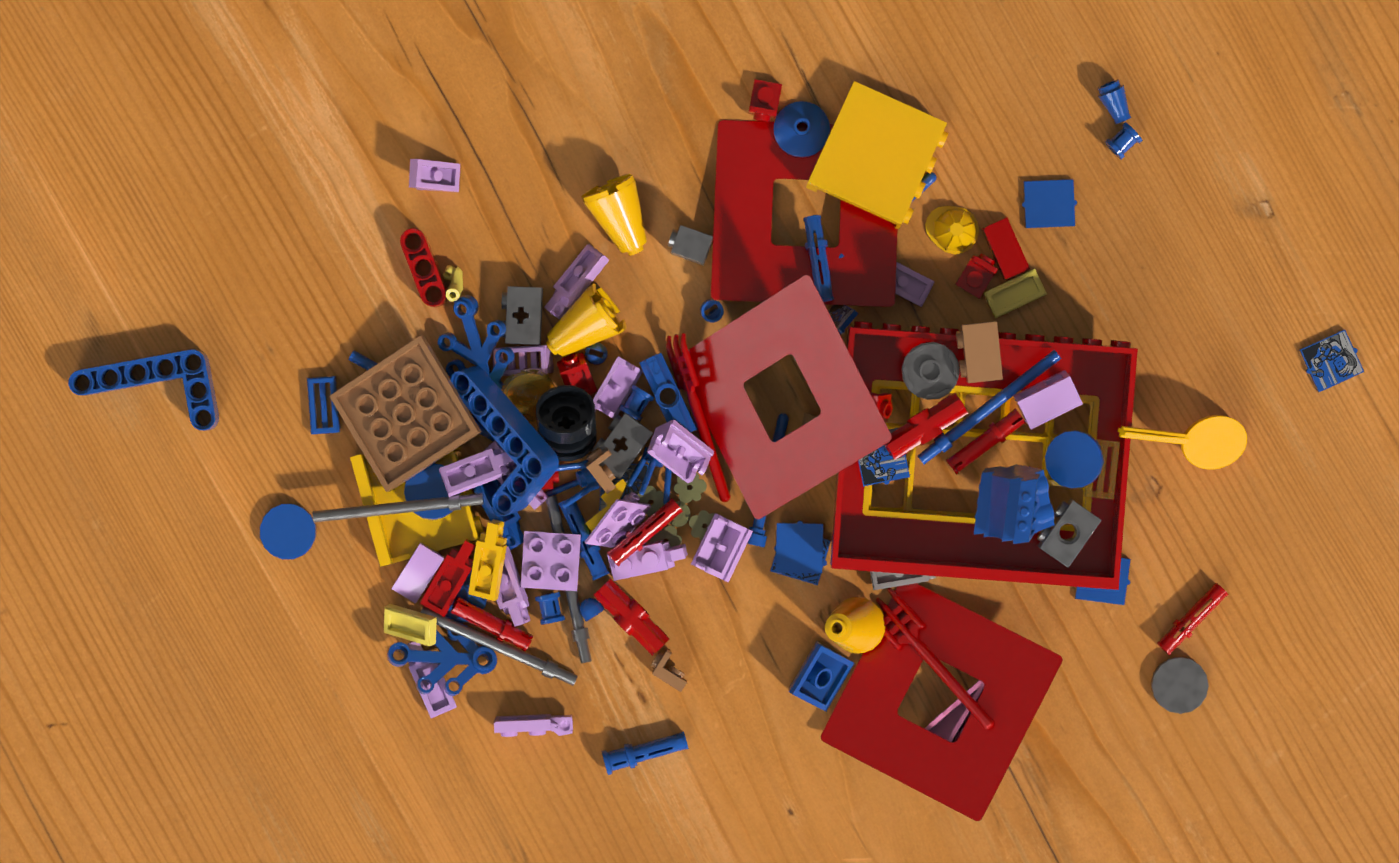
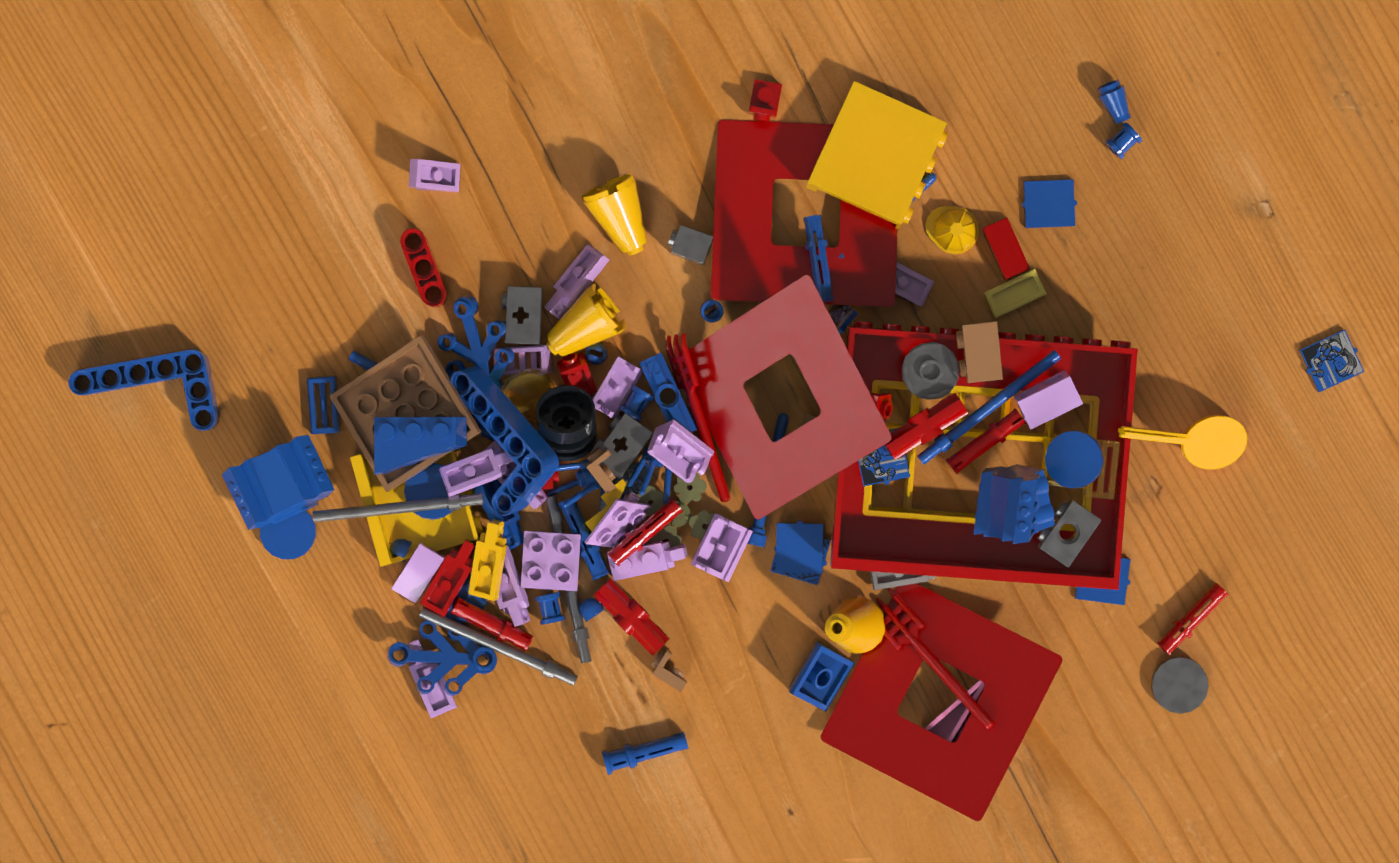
(278, 483): none -> blue slope
(400, 547): none -> blue hinge
(410, 625): light yellow tile -> none
(413, 439): none -> blue wedge
(455, 289): light yellow arm -> none
(534, 724): lavender hinge -> none
(797, 142): blue dish -> none
(977, 275): red bracket -> none

